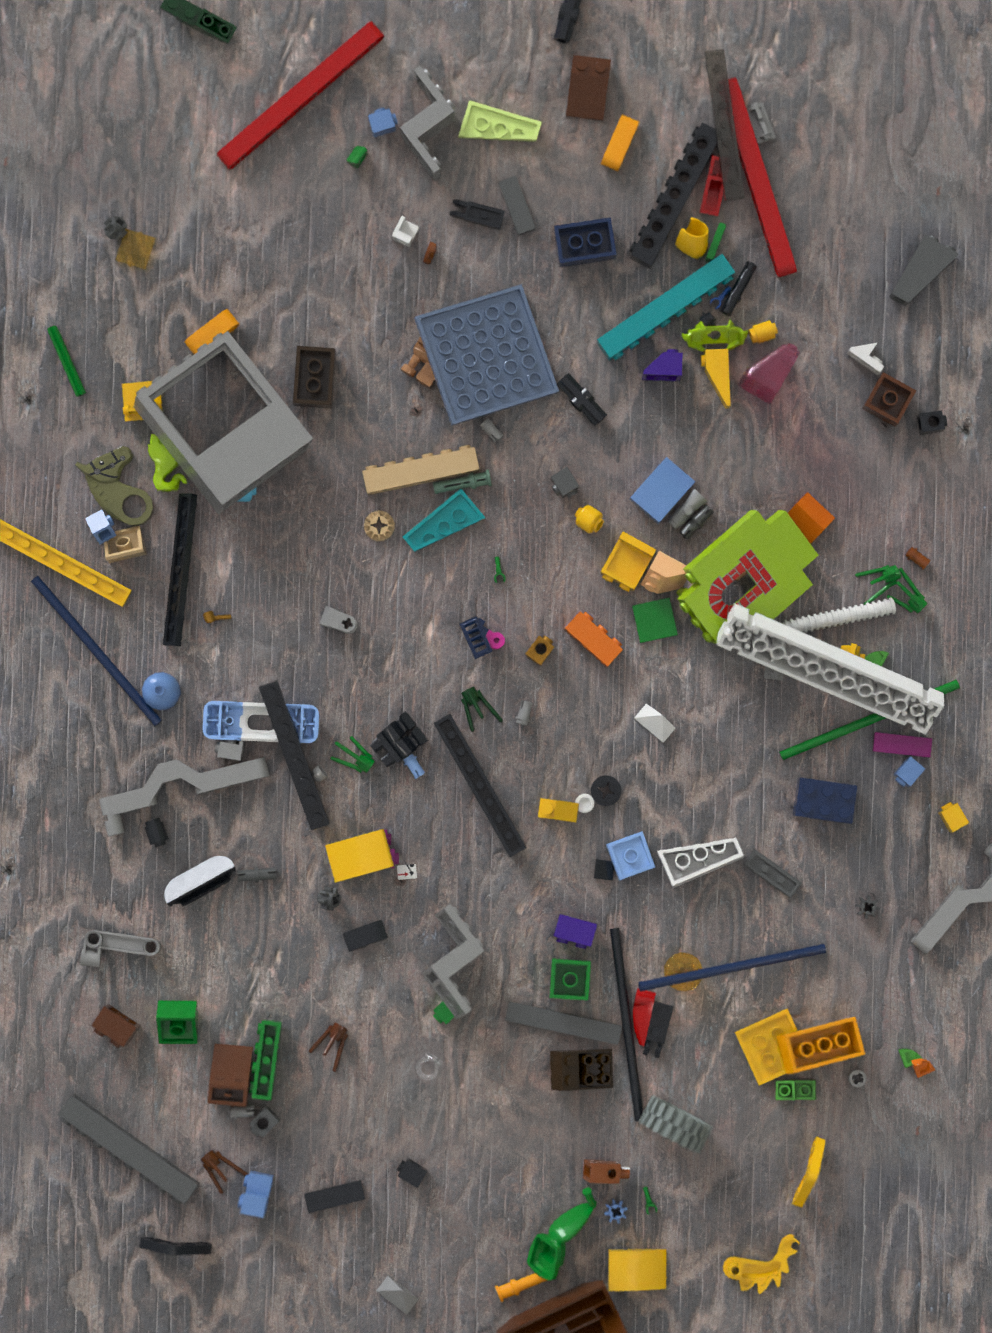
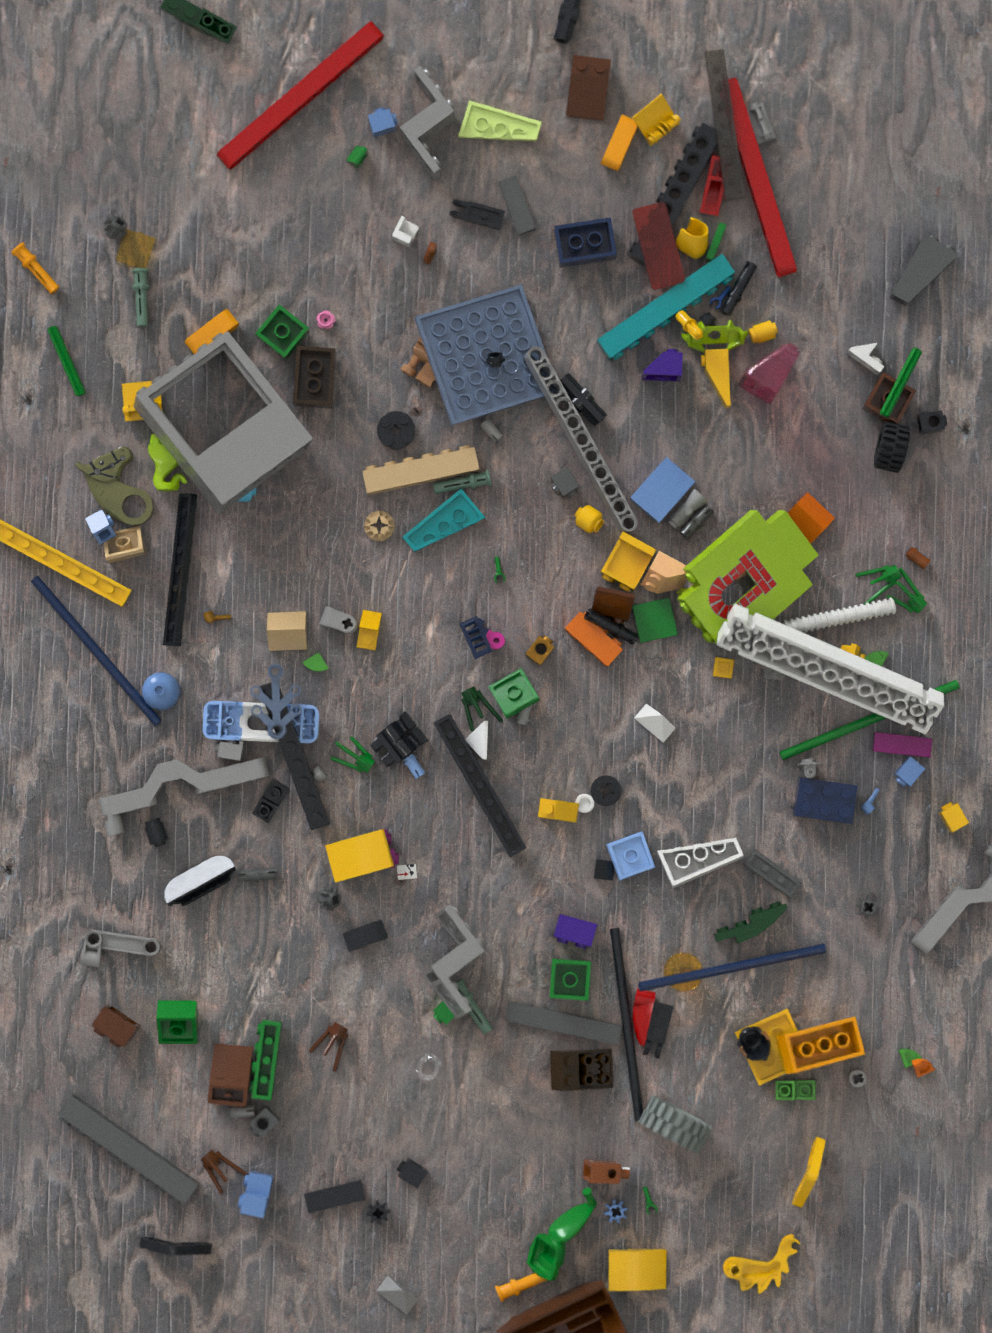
(29, 261): none -> light orange pin
(140, 287): none -> sand green pin
(270, 800): none -> black slope
(276, 704): none -> sand blue plant
(282, 332): none -> green brick
(287, 631): none -> tan slope
(316, 663): none -> bright green tile
(320, 318): none -> bright pink plate
(369, 630): none -> yellow slope
(382, 1208): none -> black gear
(388, 422): none -> black plate
(478, 740): none -> white slope
(484, 1026): none -> sand green pin
(495, 359): none -> black plate
(514, 693): none -> green tile
(580, 430): none -> light grey beam
(613, 604): none -> reddish brown slope
(616, 629): none -> black pin
(656, 120): none -> yellow hinge
(658, 245): none -> clear red piece
(689, 325): none -> yellow axle
(723, 667): none -> yellow tile
(754, 1043): none -> black hair
(759, 921): none -> dark green slope
(808, 768): none -> light grey hinge
(867, 807): none -> medium blue hand
(891, 447): none -> black tyre
(900, 382): none -> green axle

